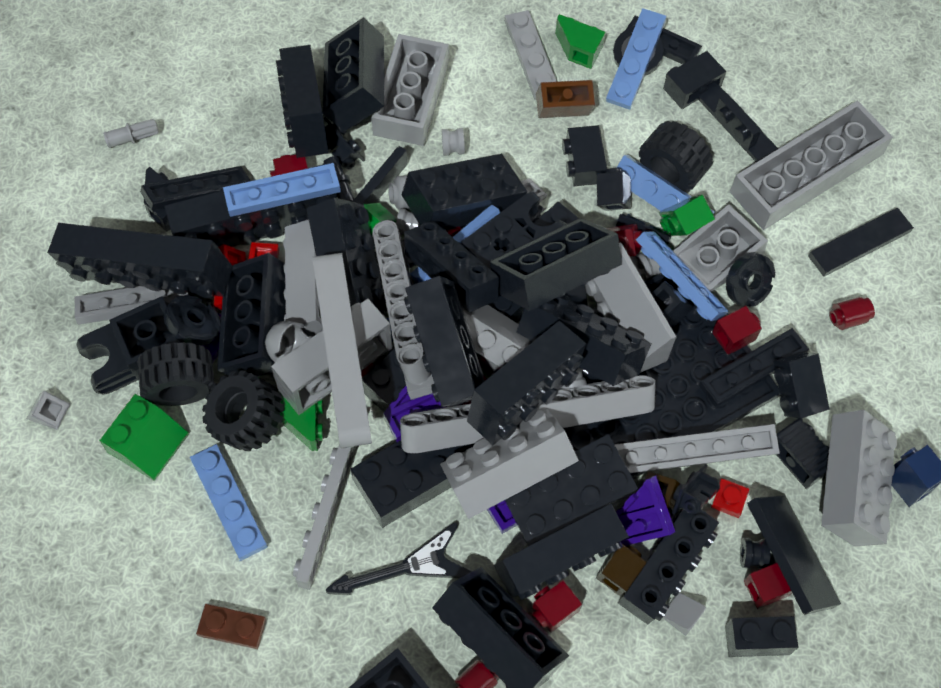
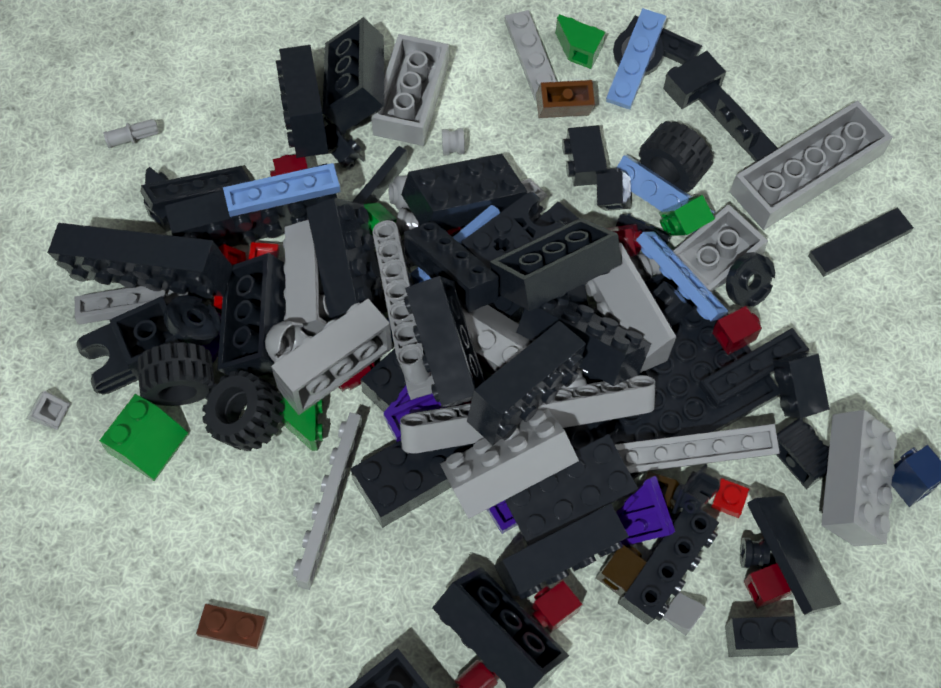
(228, 502): medium blue plate -> none
(341, 351): light grey beam -> none
(344, 180): black pin -> none
(425, 562): piece -> none
(852, 312): dark red brick -> none

